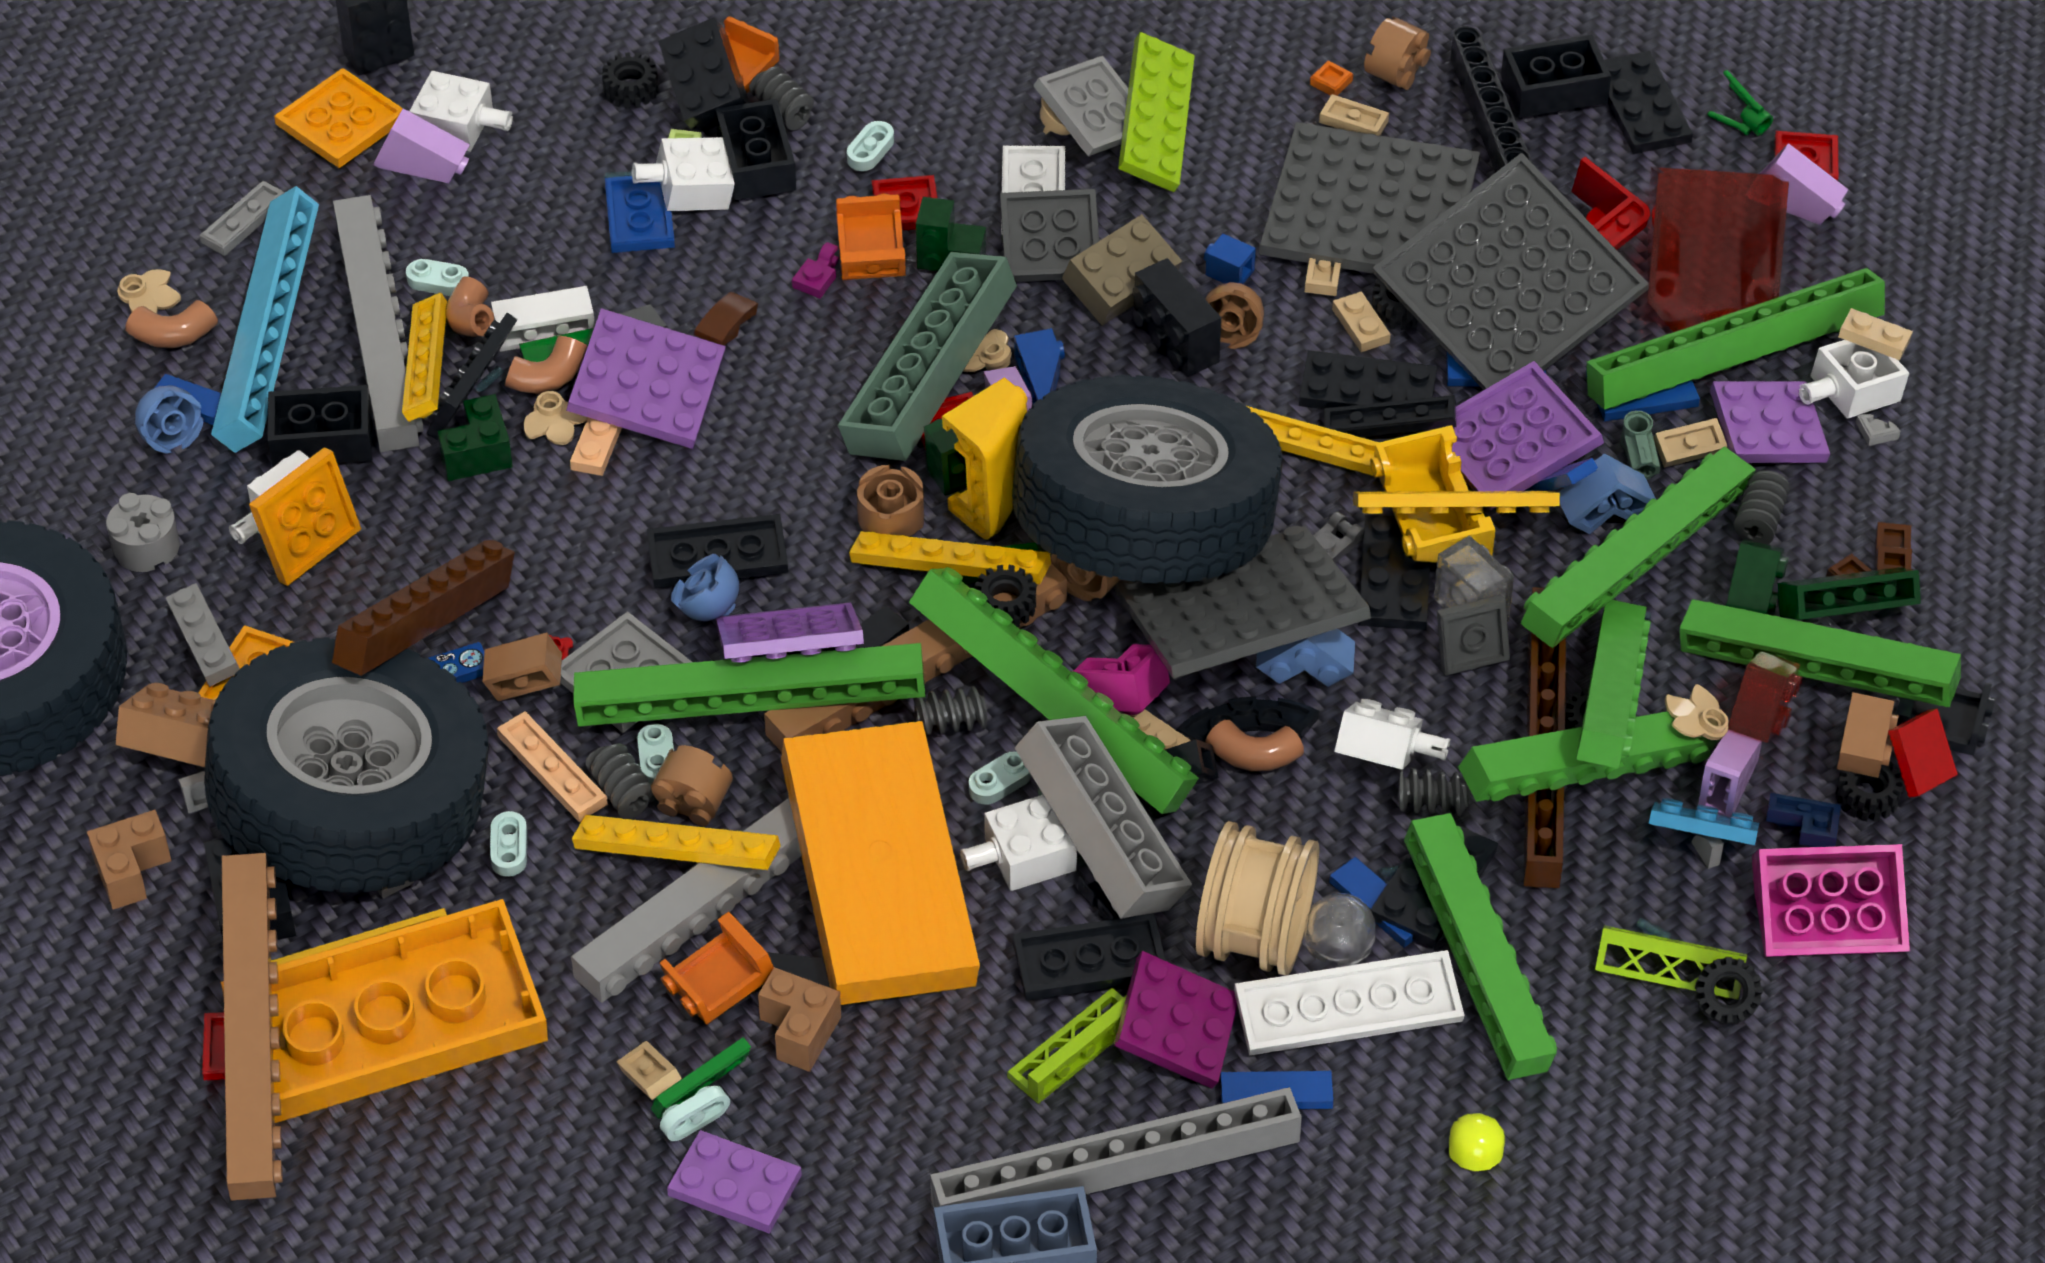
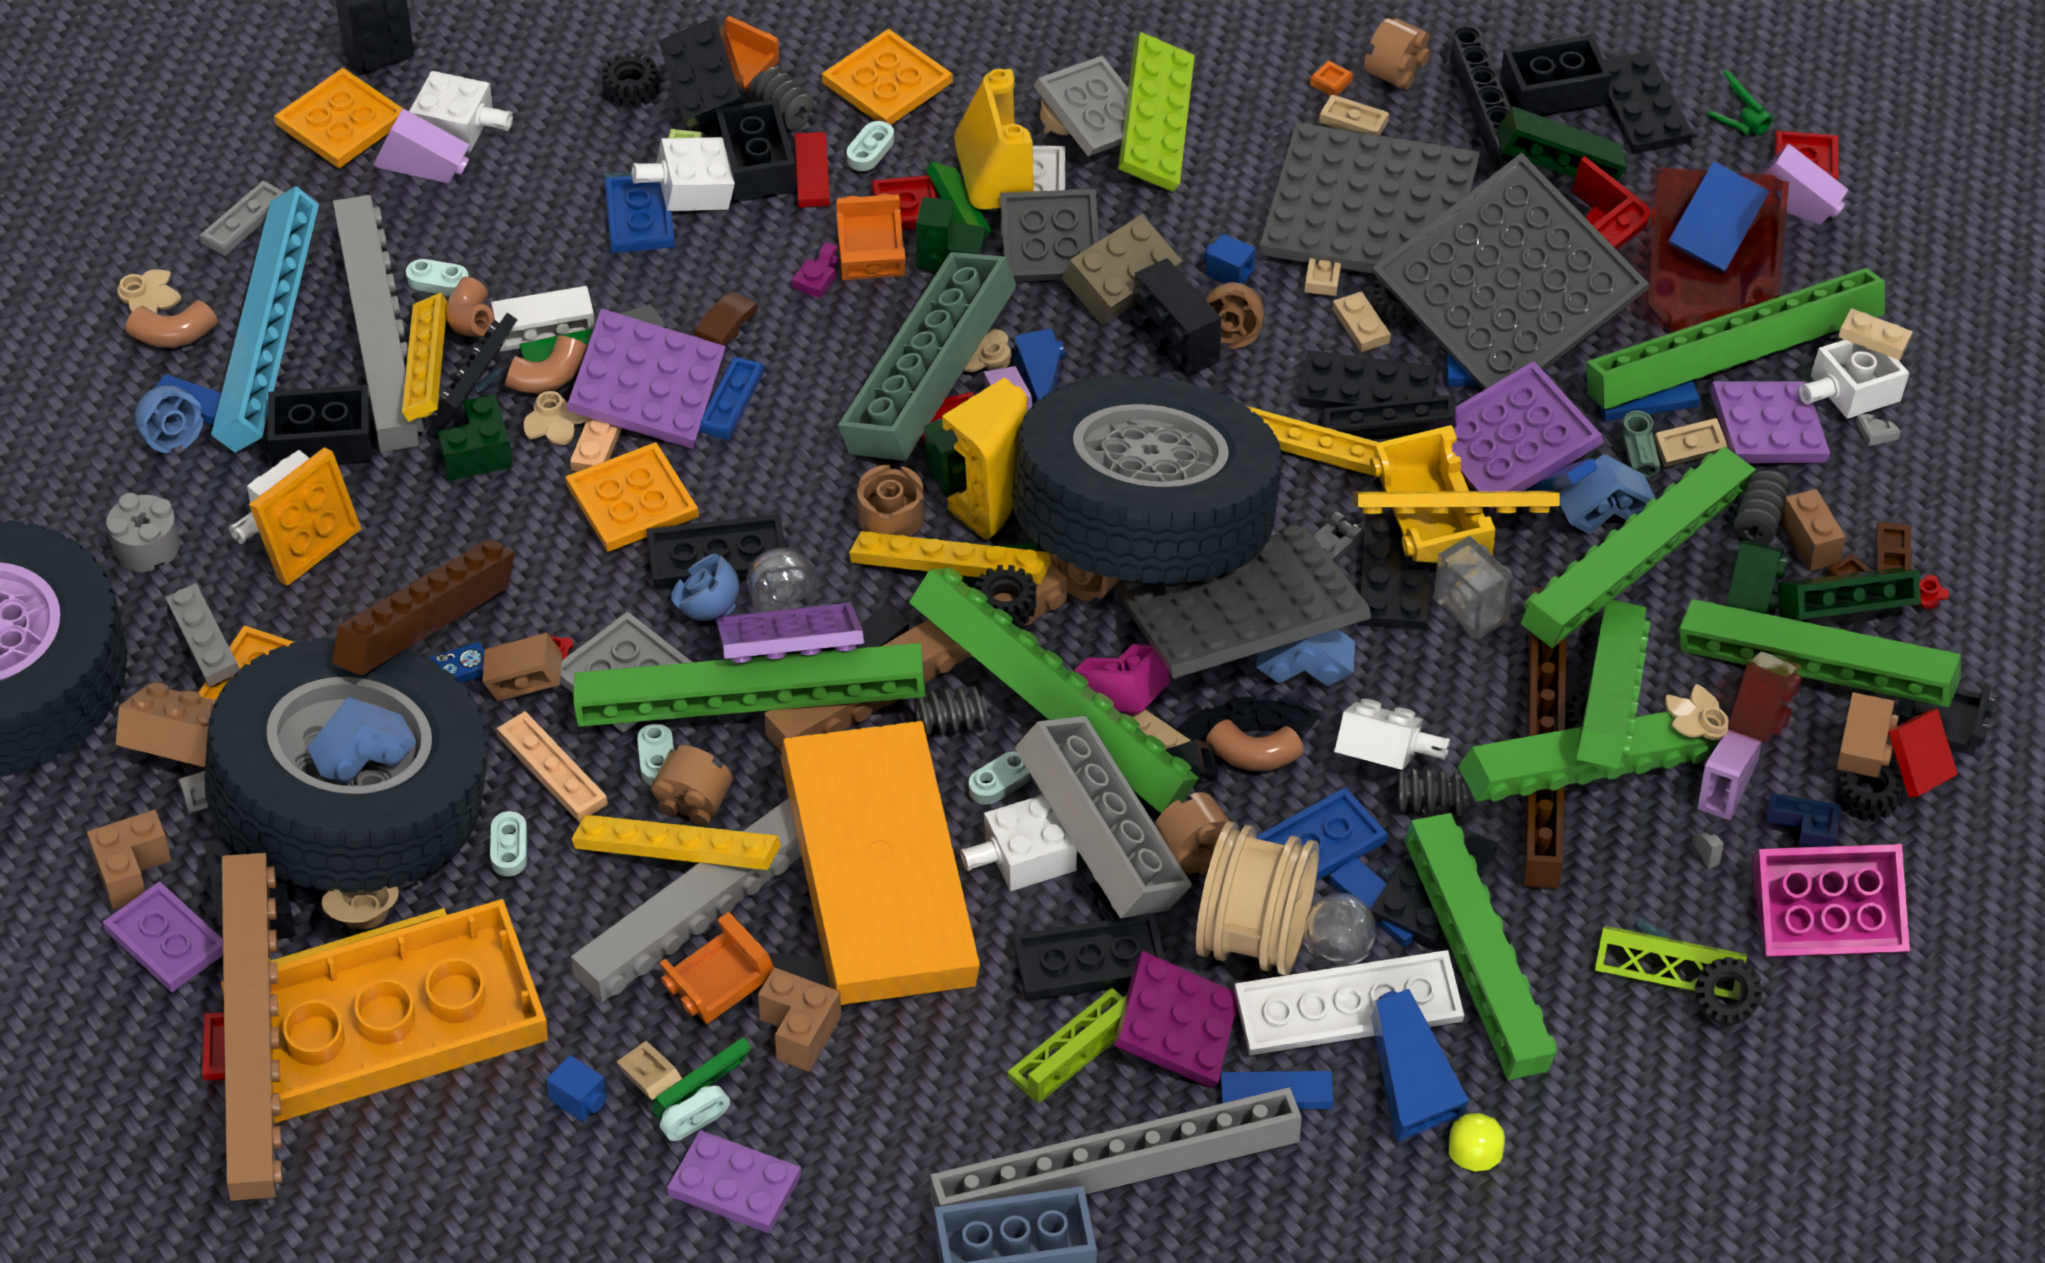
(165, 936): none -> medium lavender plate
(359, 734): none -> medium blue brick
(360, 908): none -> tan piece
(576, 1088): none -> blue brick
(620, 779): dark grey piece -> none
(631, 496): none -> light orange plate
(731, 398): none -> blue tile
(780, 580): none -> clear cylinder
(812, 169): none -> red tile
(887, 78): none -> light orange plate
(952, 187): none -> green tile
(992, 148): none -> yellow windscreen
(1192, 831): none -> medium nougat brick
(1338, 825): none -> blue plate
(1414, 1069): none -> blue slope
(1473, 635): dark grey tile -> none
(1557, 144): none -> dark green brick
(1704, 821): dark azure plate -> none
(1718, 217): none -> blue tile
(1813, 529): none -> medium nougat brick
(1931, 592): none -> red plate

